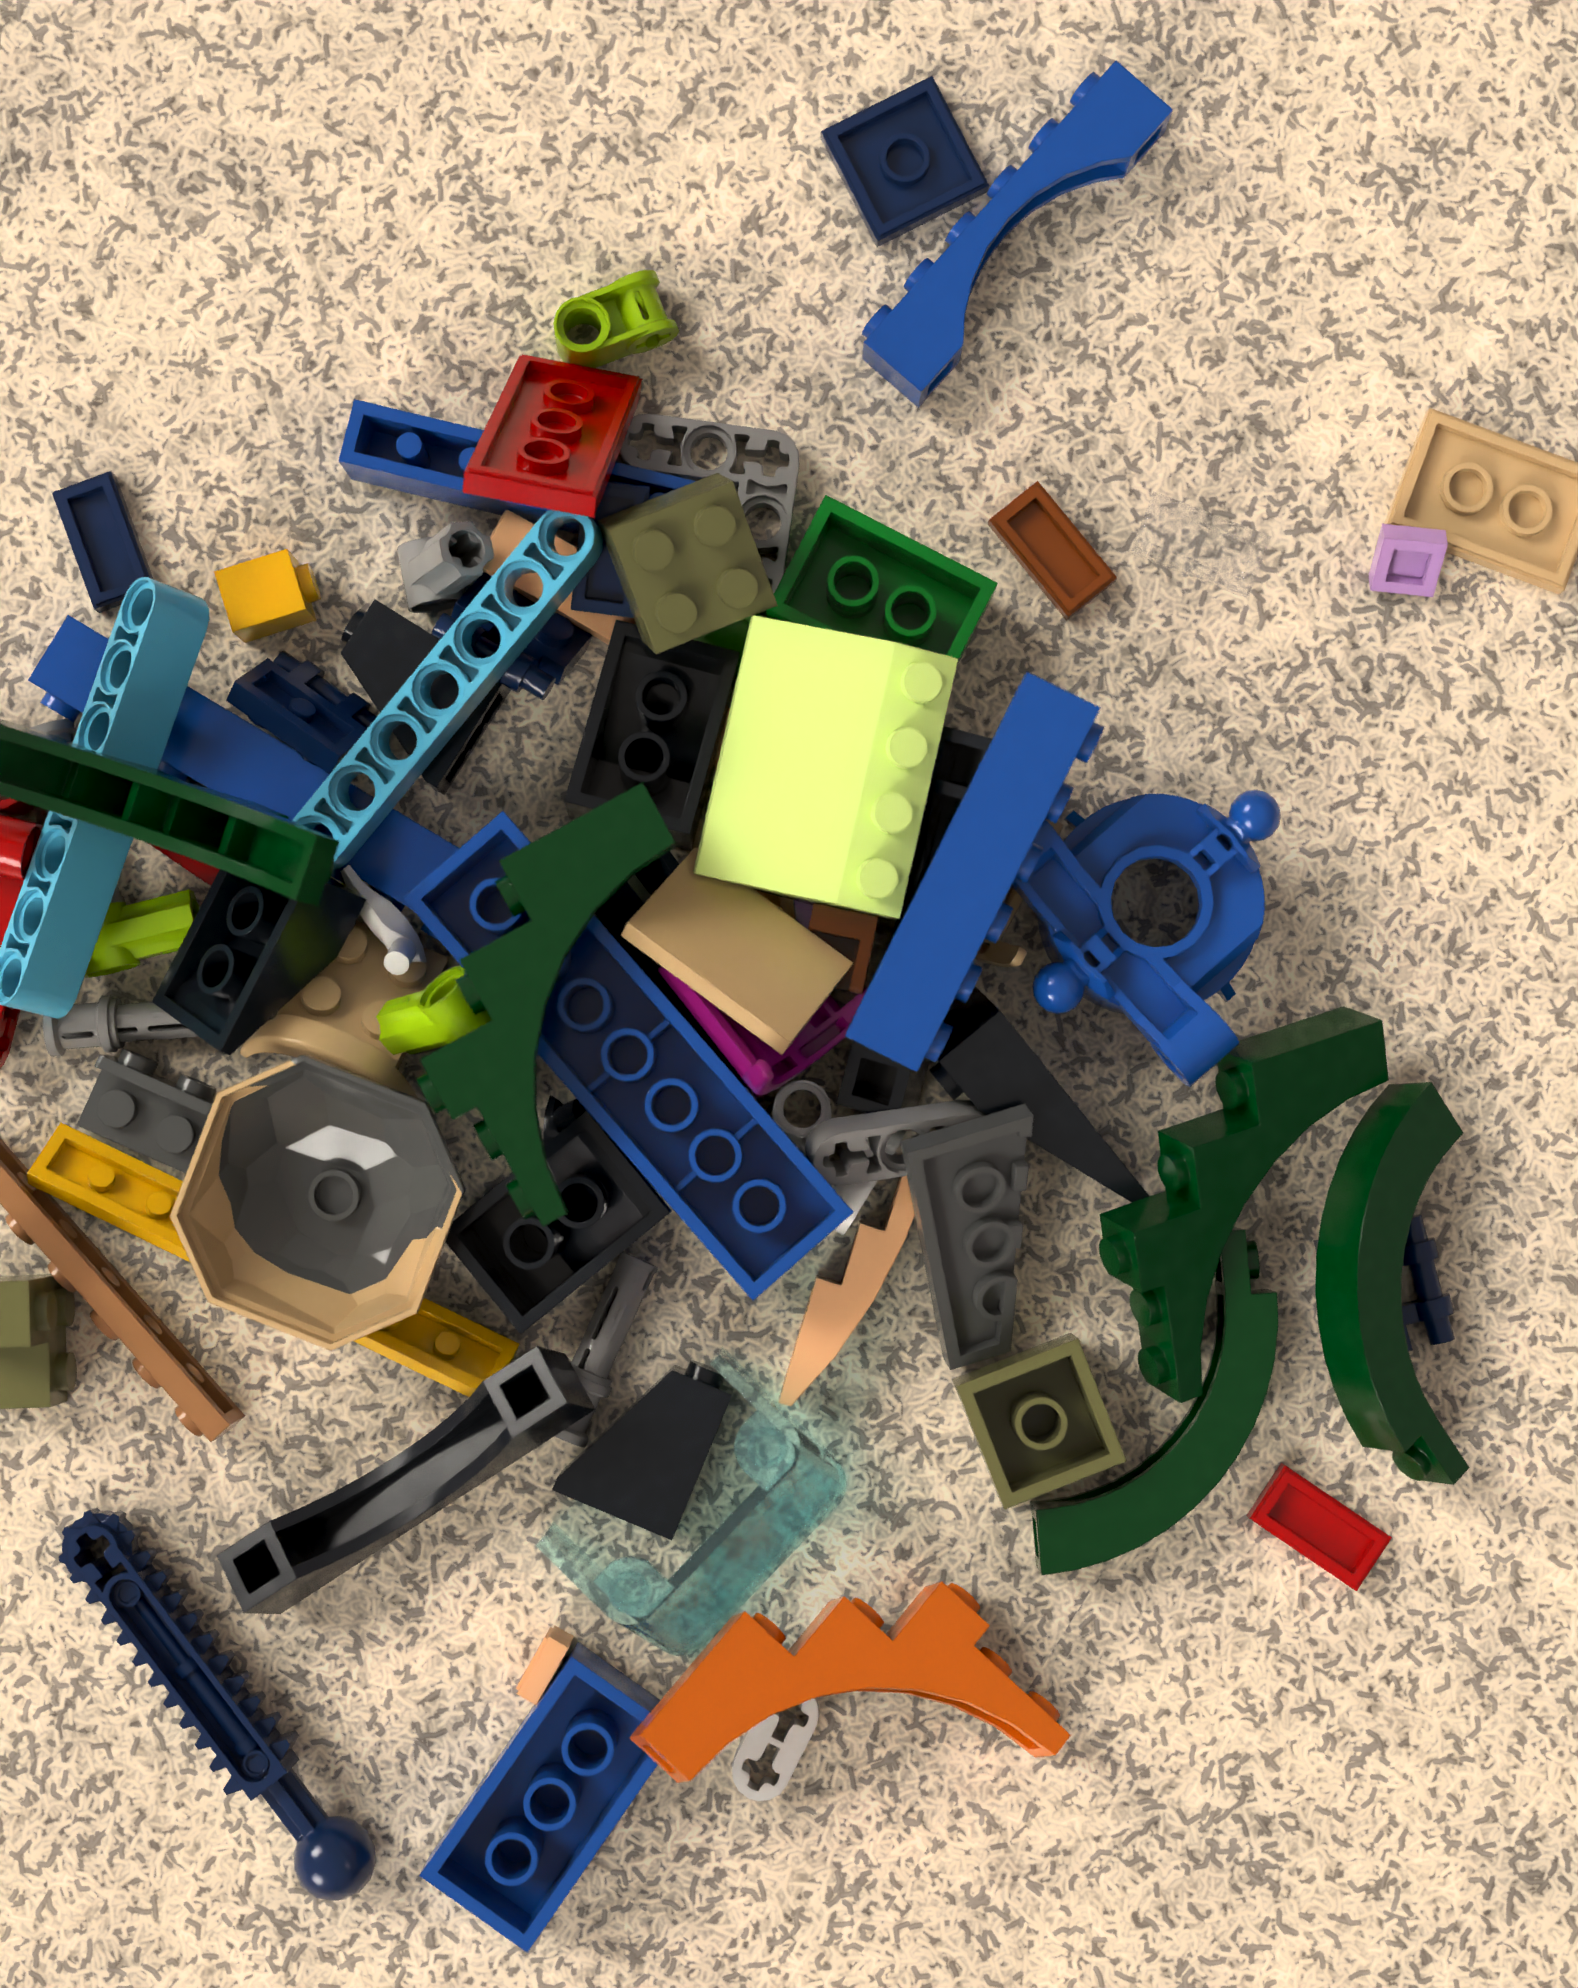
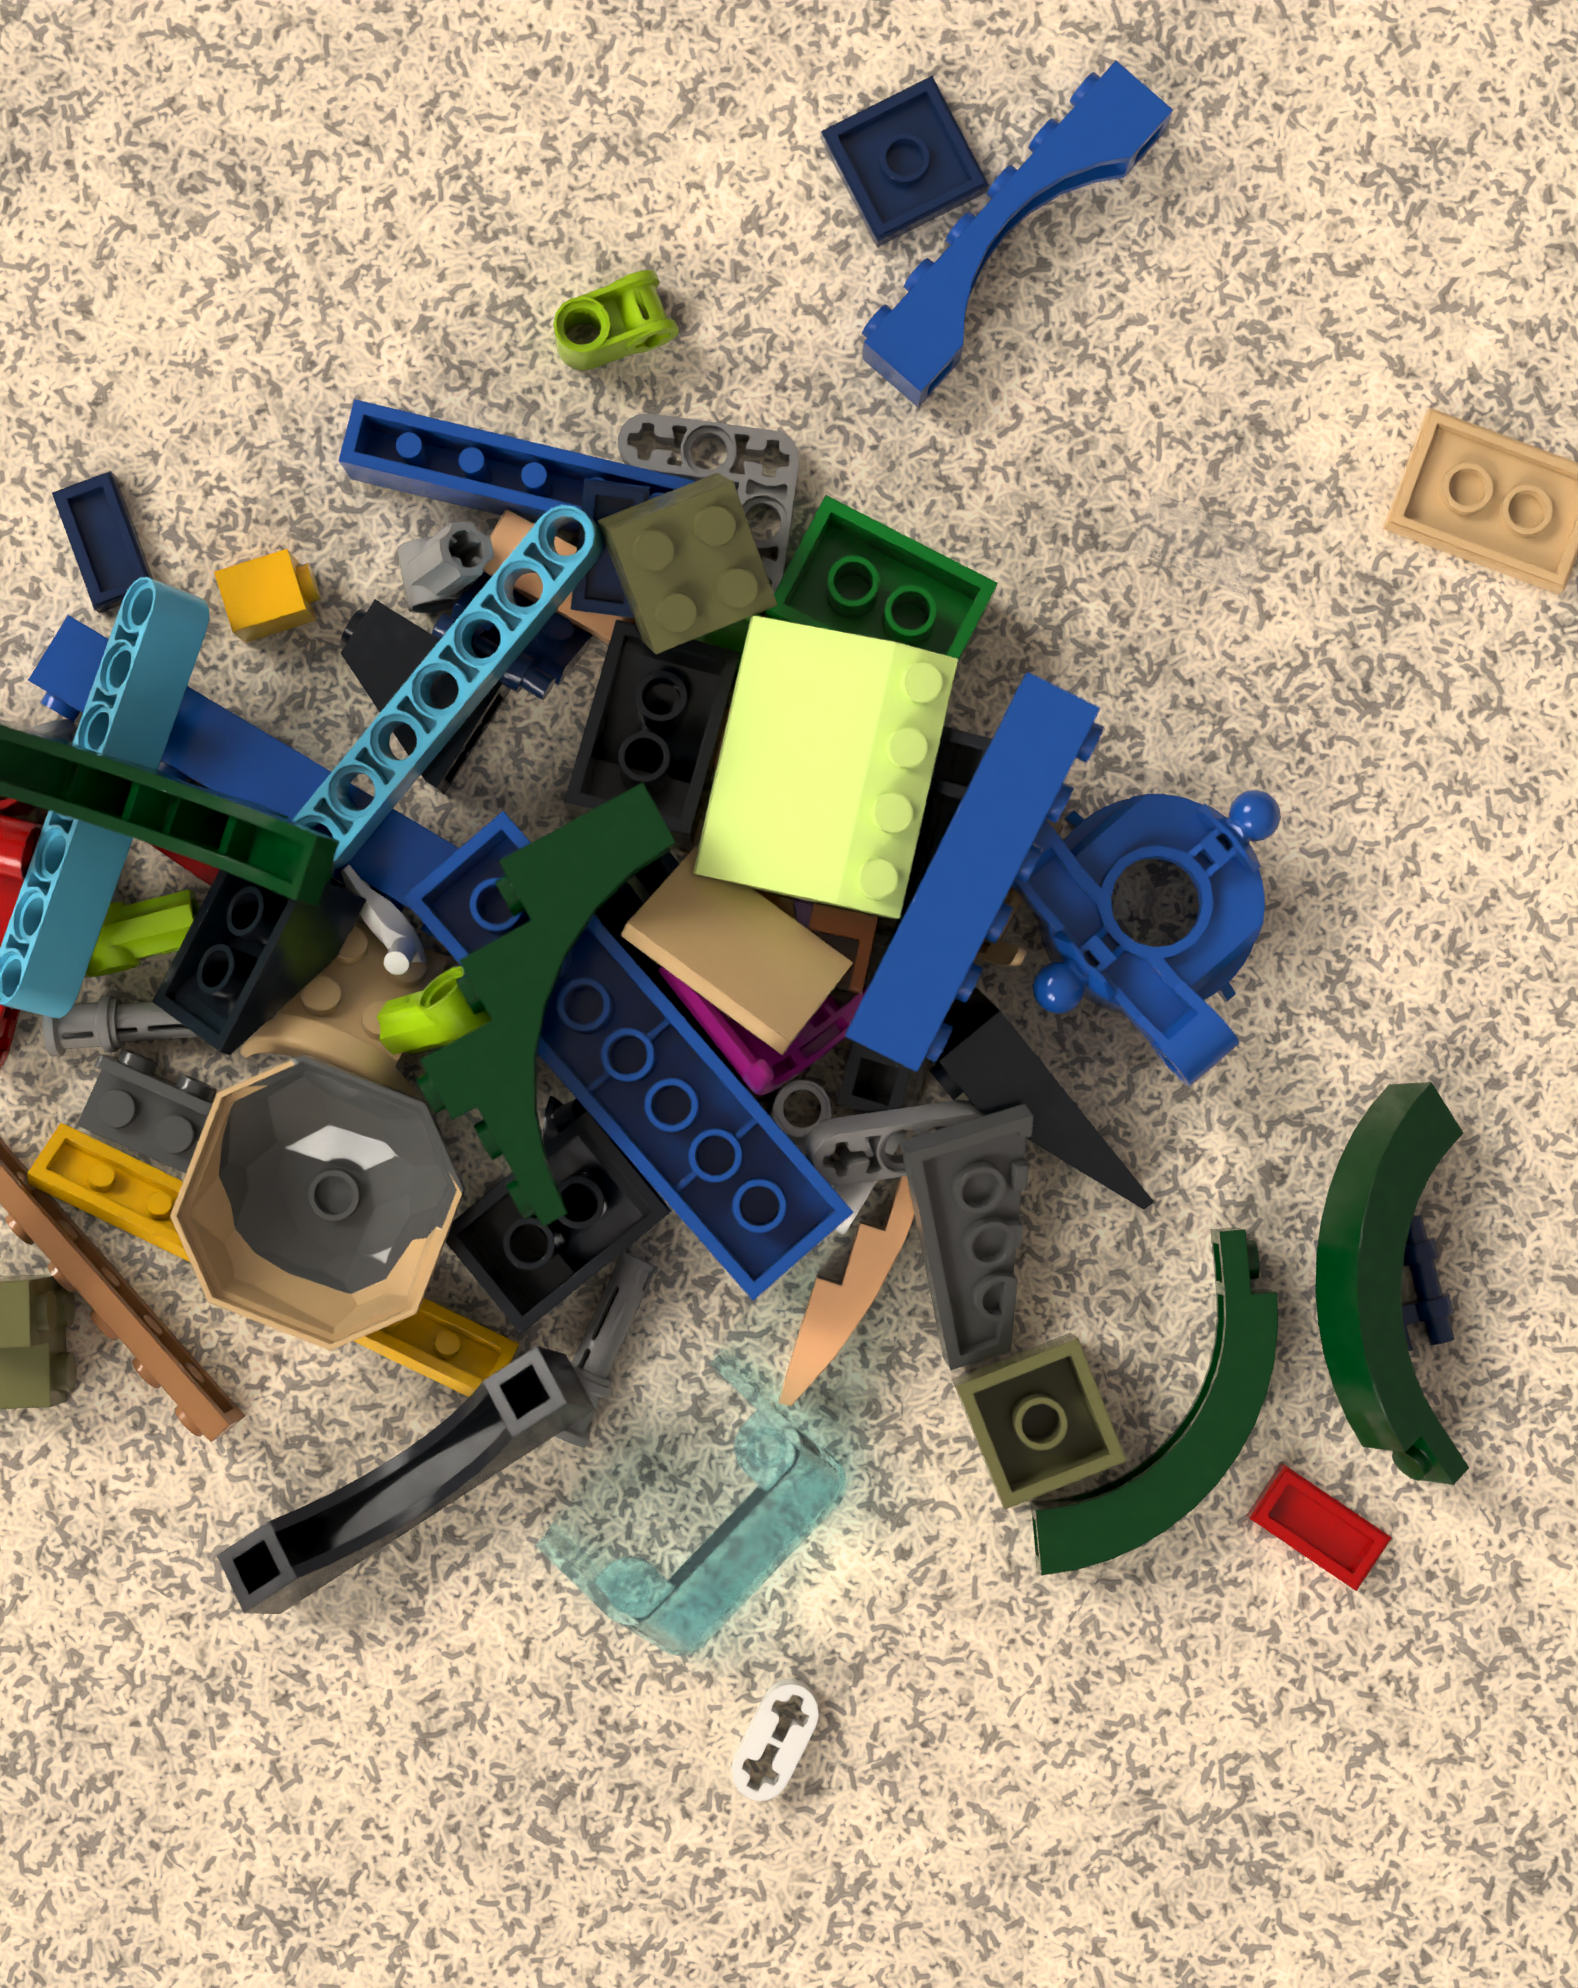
(302, 709): dark blue plate -> none
(331, 1853): dark blue gear -> none
(544, 1664): light nougat tile -> none
(547, 1800): blue brick -> none
(554, 436): red tile -> none
(652, 1452): black slope -> none
(925, 1654): orange arch -> none
(1052, 550): dark orange tile -> none
(1212, 1165): dark green arch -> none
(1407, 560): lavender plate -> none

